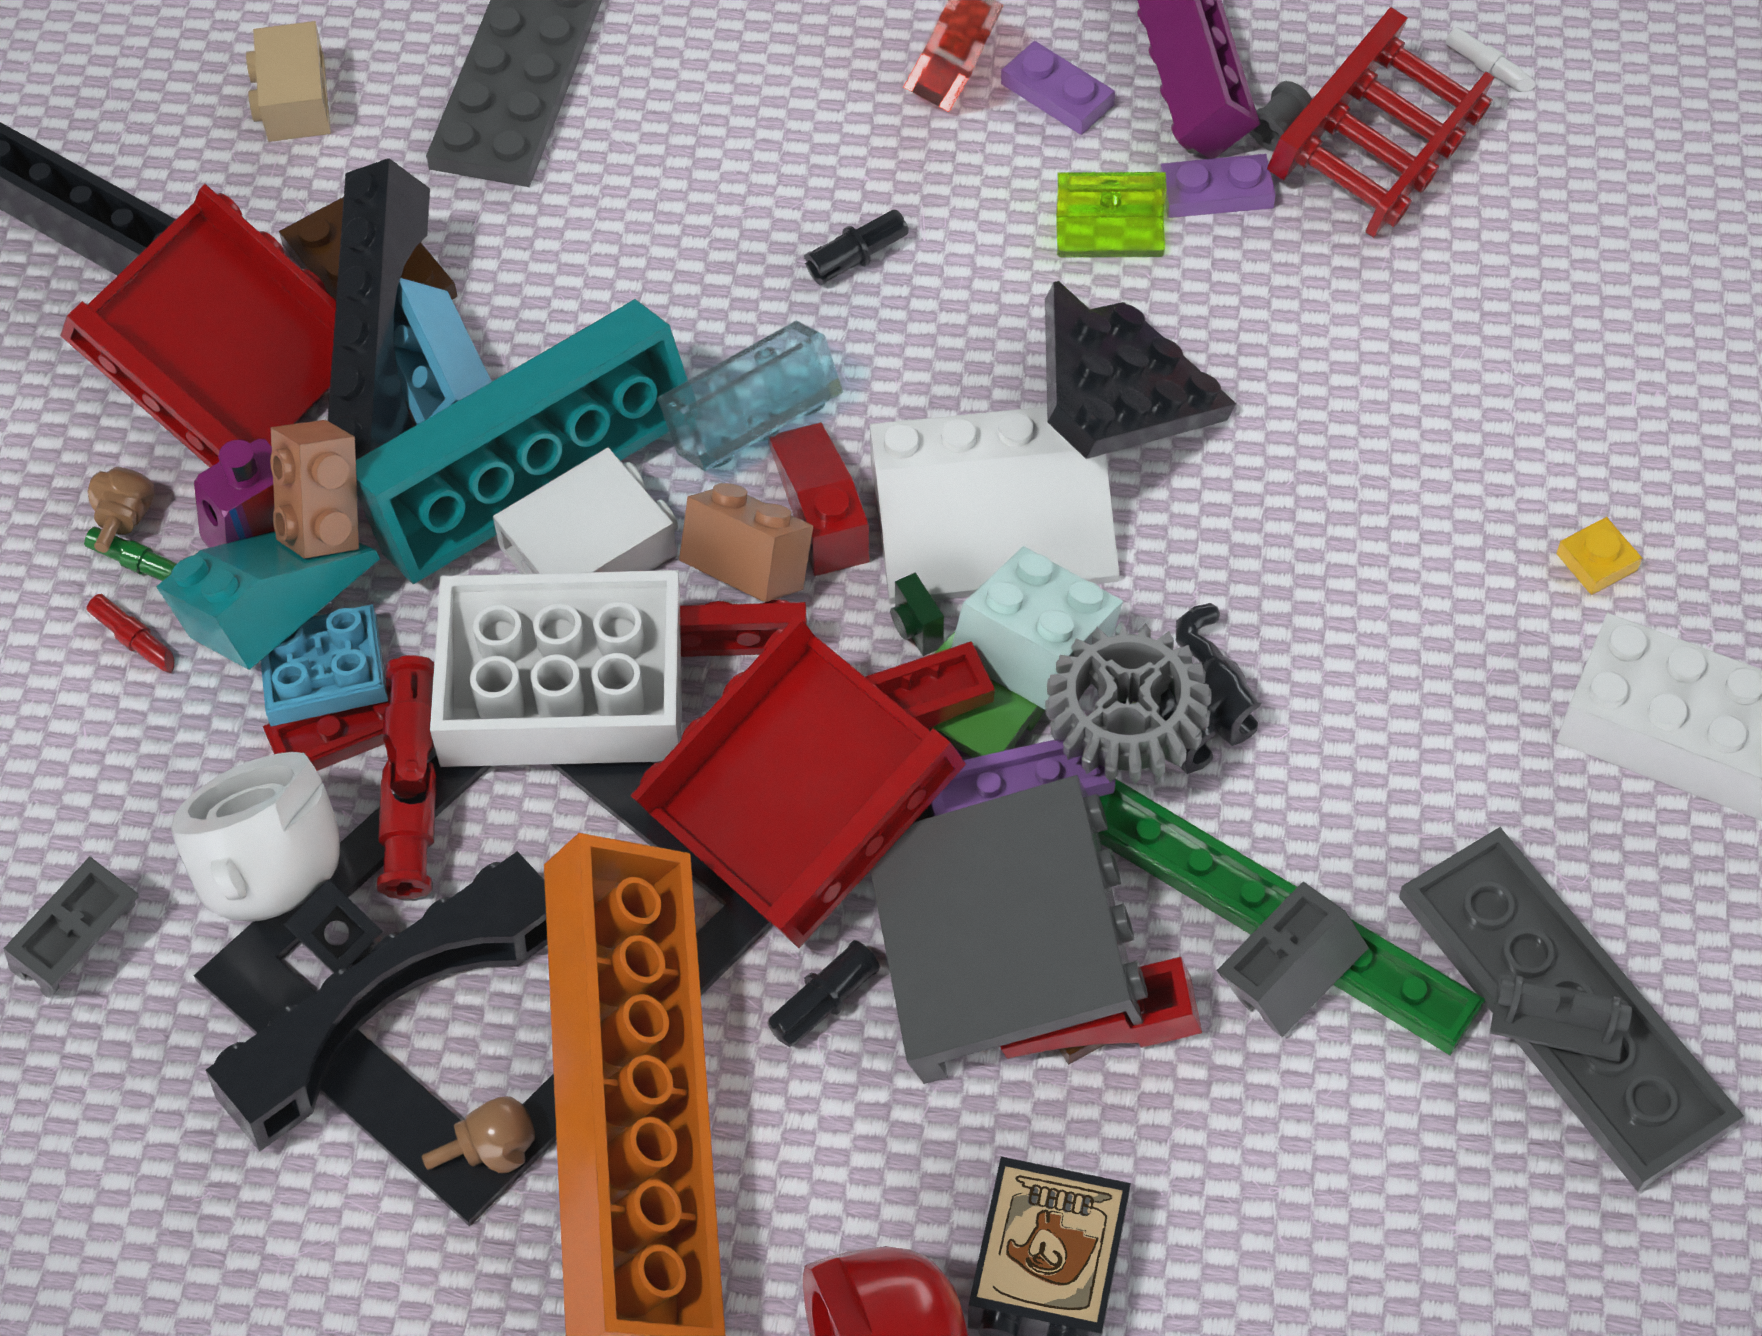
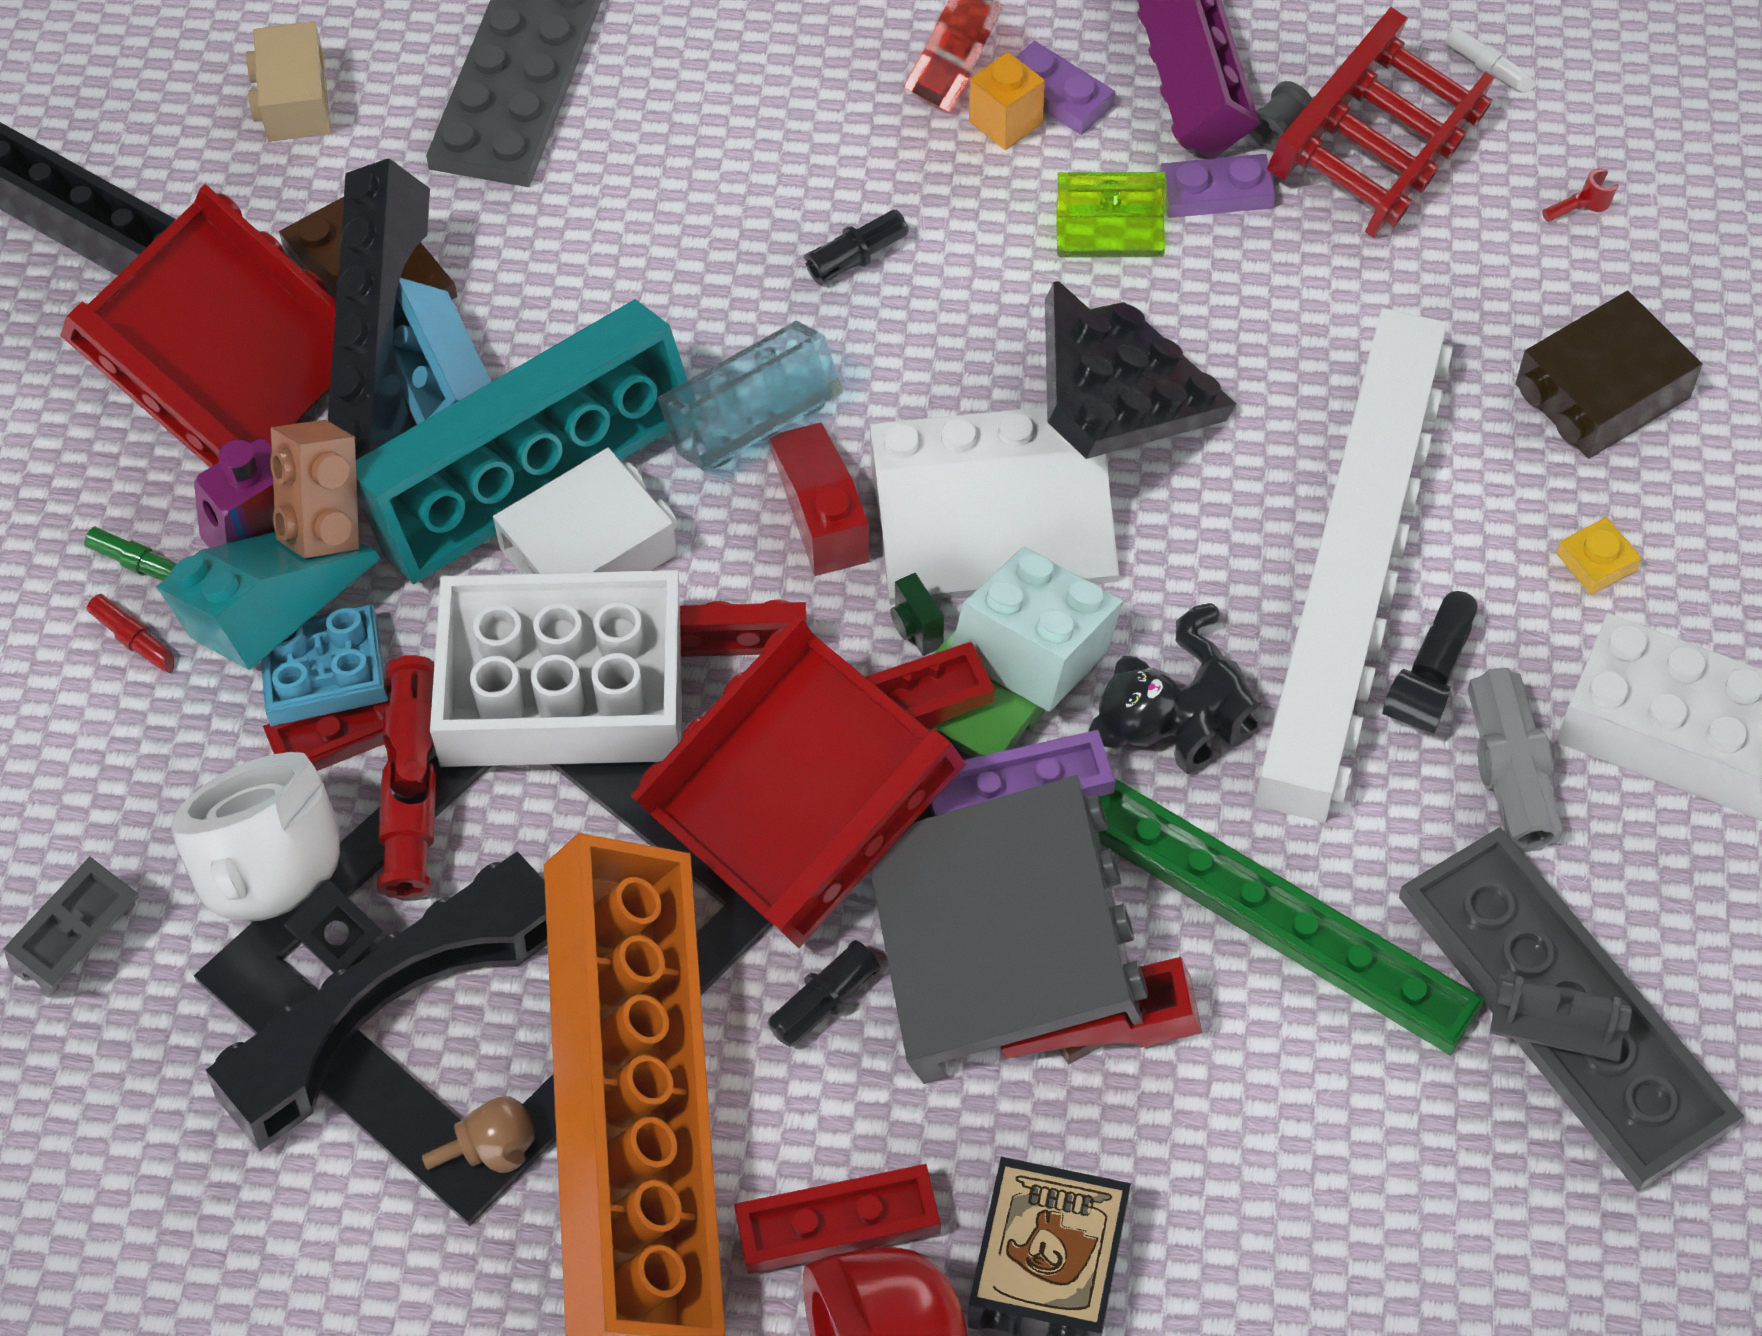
(119, 502): medium nougat piece -> none
(745, 542): nougat brick -> none
(837, 1218): none -> red plate
(1006, 100): none -> light orange brick
(1128, 734): light grey gear -> none
(1293, 958): dark grey hinge -> none
(1352, 569): none -> white brick
(1422, 693): none -> black piece
(1514, 759): none -> light grey piece
(1591, 196): none -> red hand
(1607, 374): none -> dark brown brick

